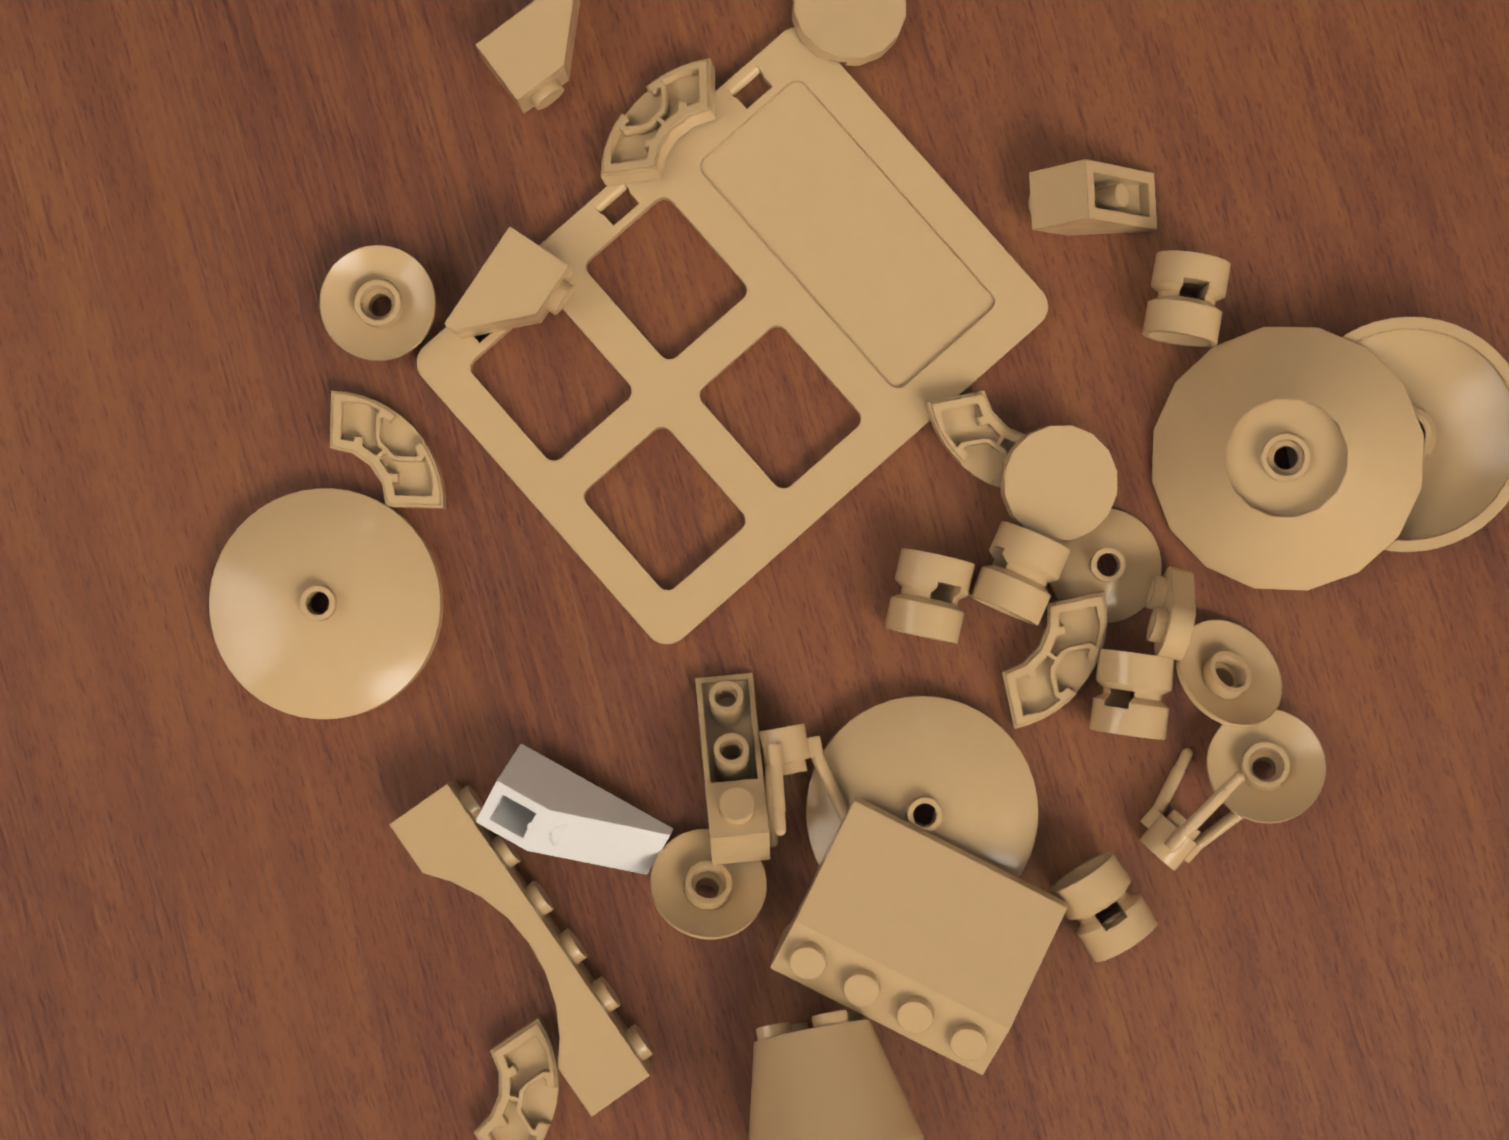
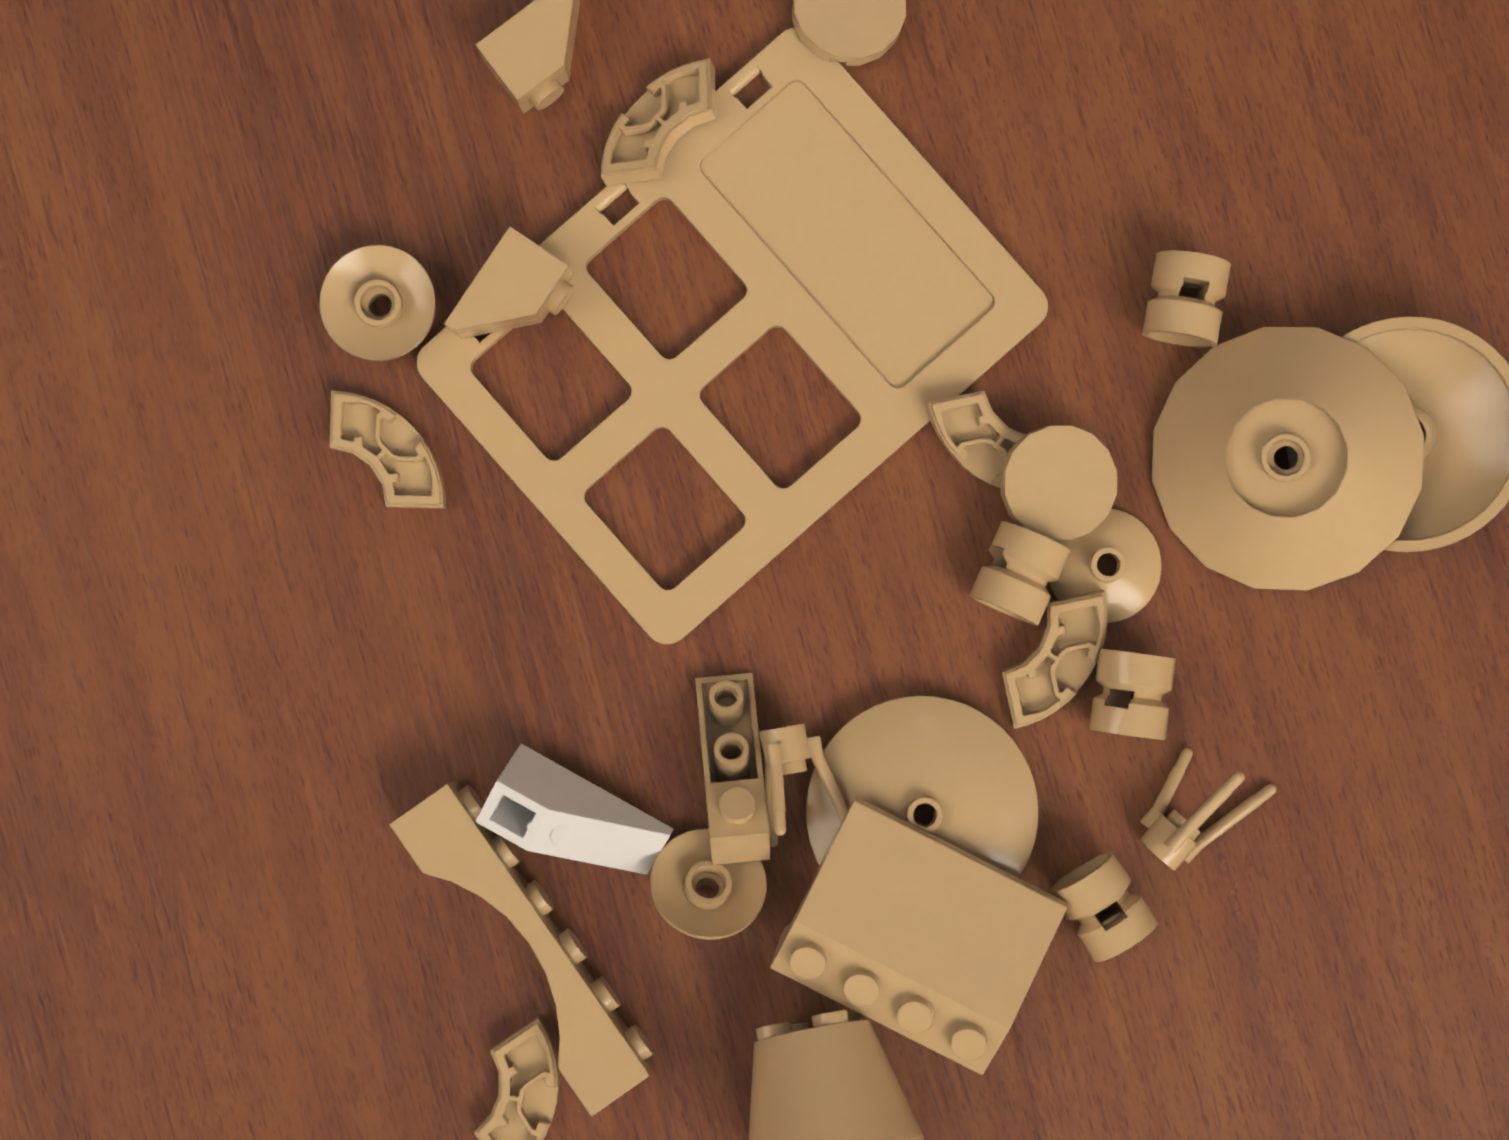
(379, 613): tan dish -> none
(929, 595): tan wheel -> none
(1092, 199): tan slope -> none
(1173, 612): tan plate -> none
(1230, 674): tan dish -> none
(1290, 751): tan dish -> none

